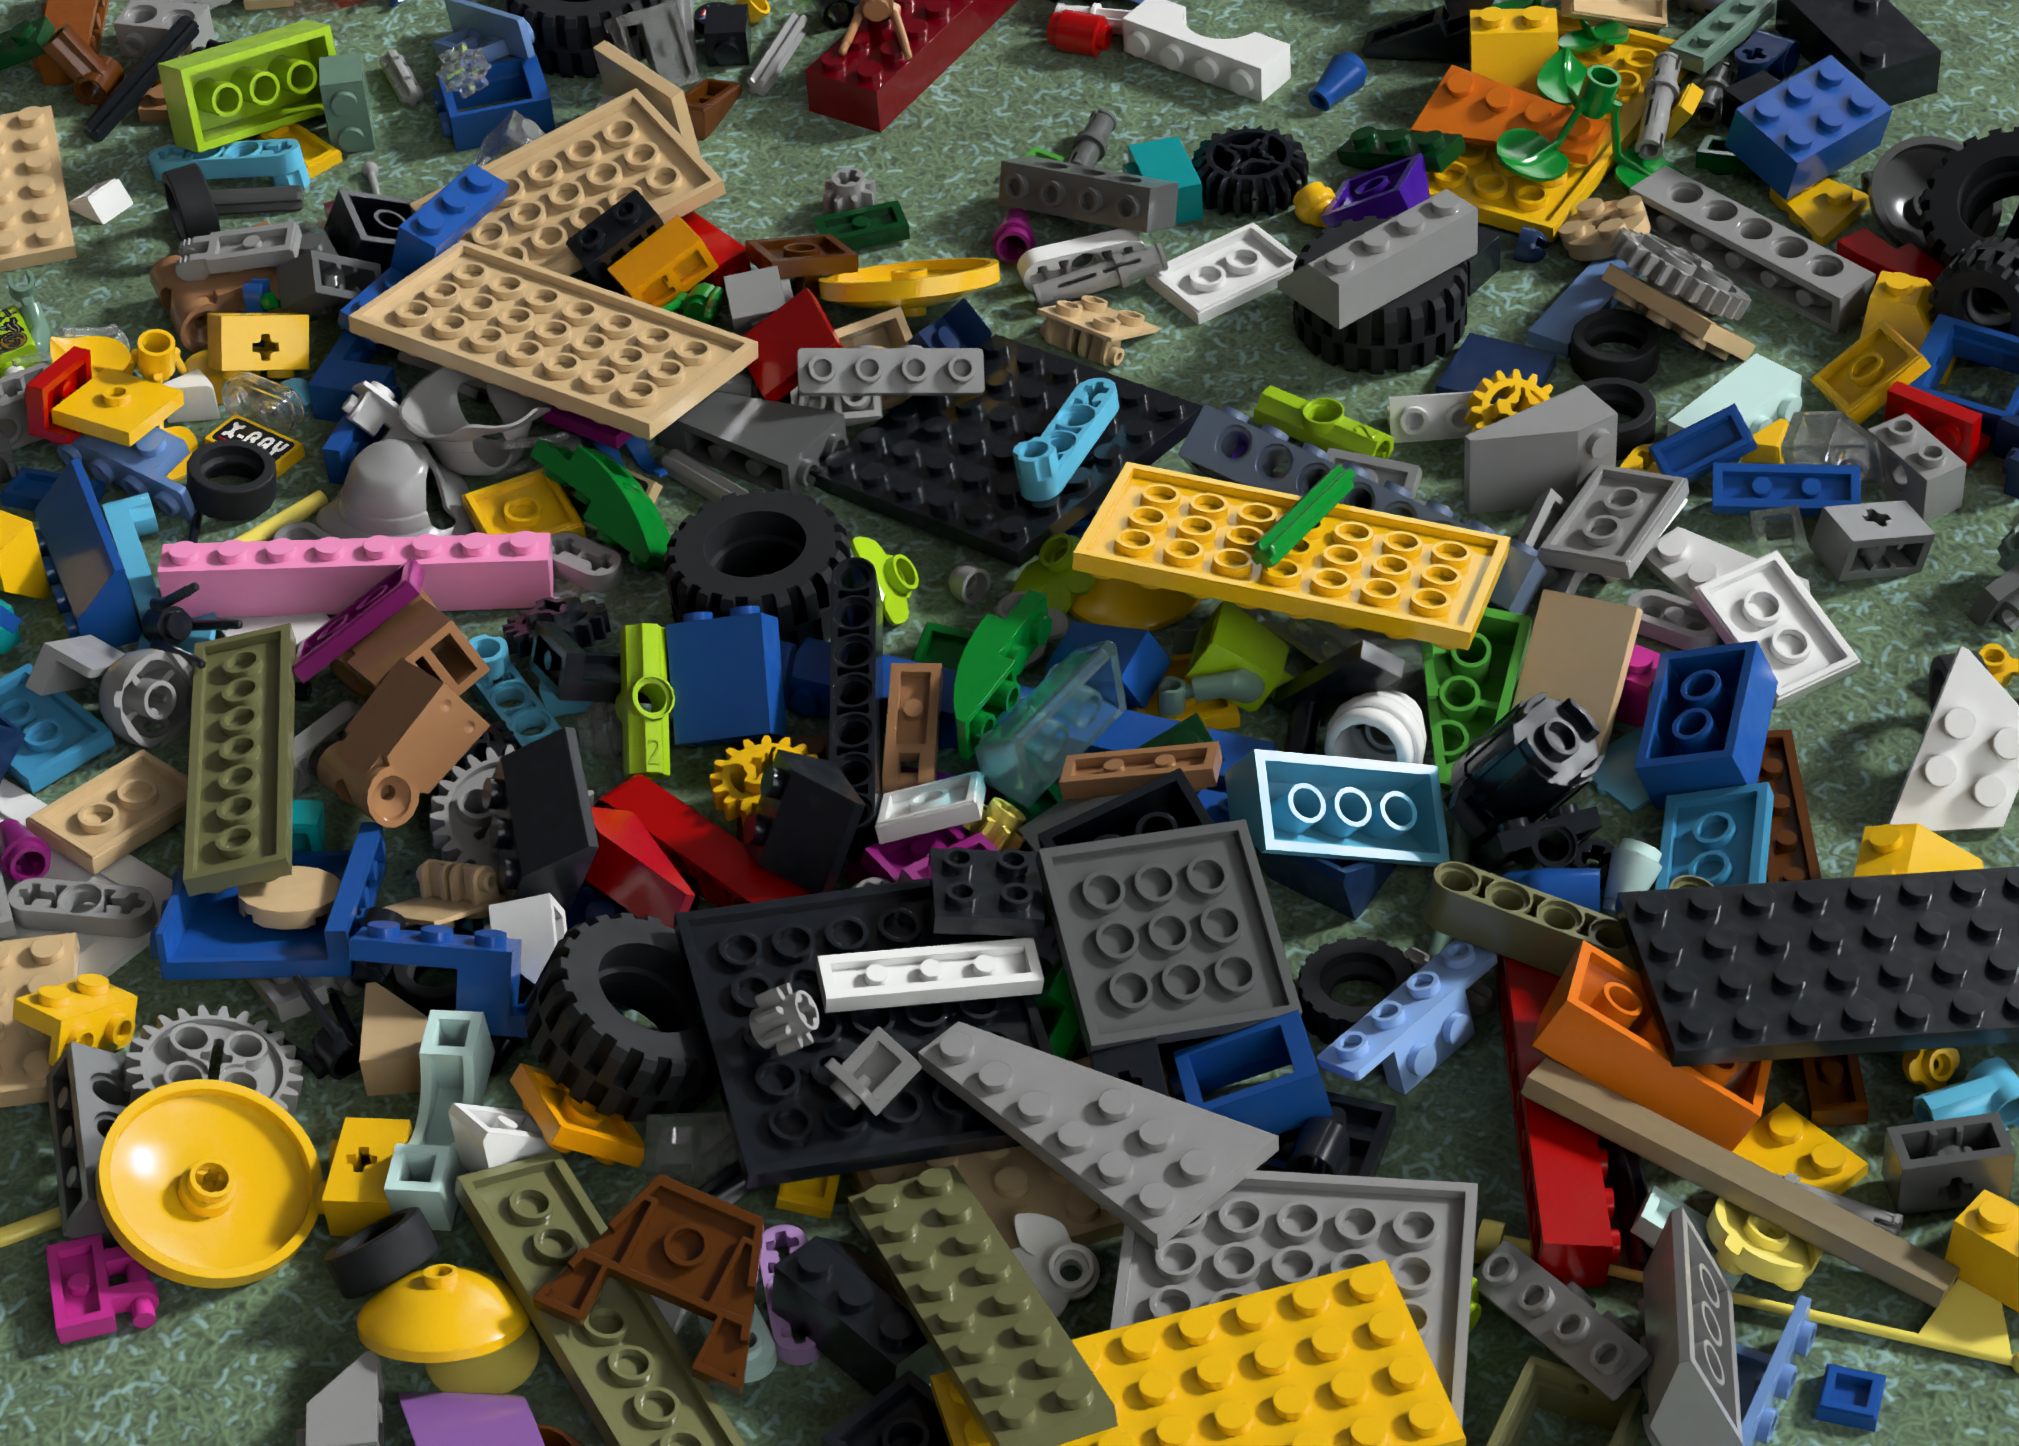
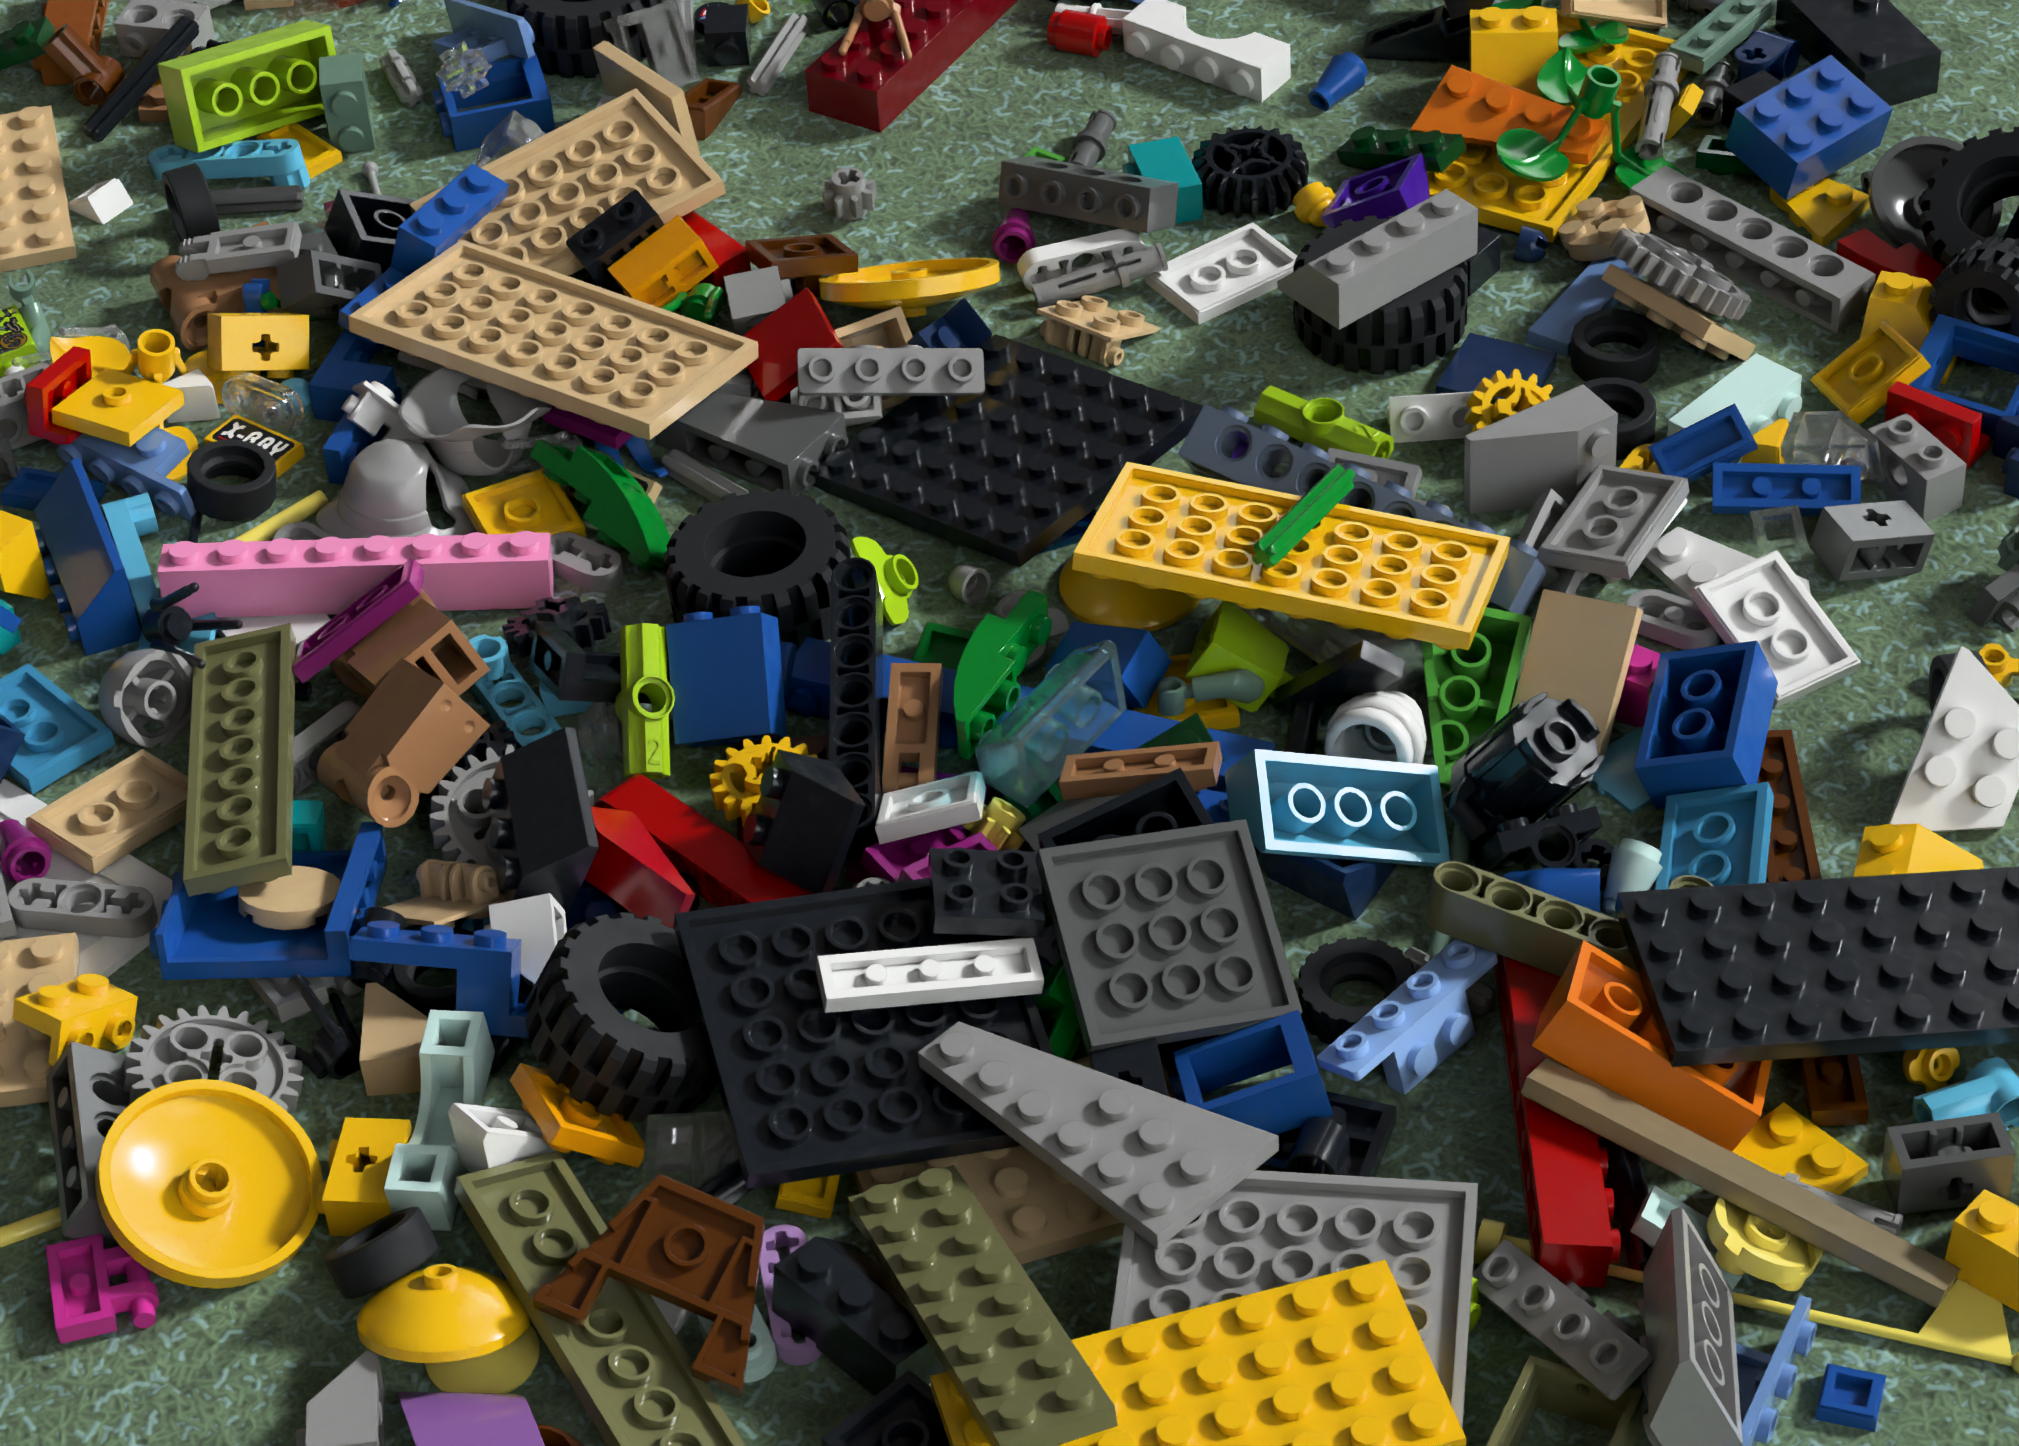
(70, 664): light grey panel -> none
(784, 1019): light grey gear -> none
(865, 225): dark green plate -> none
(873, 1072): light grey bracket -> none
(1038, 466): medium azure beam -> none
(1045, 1251): white plate -> none
(1054, 573): lime plate -> none

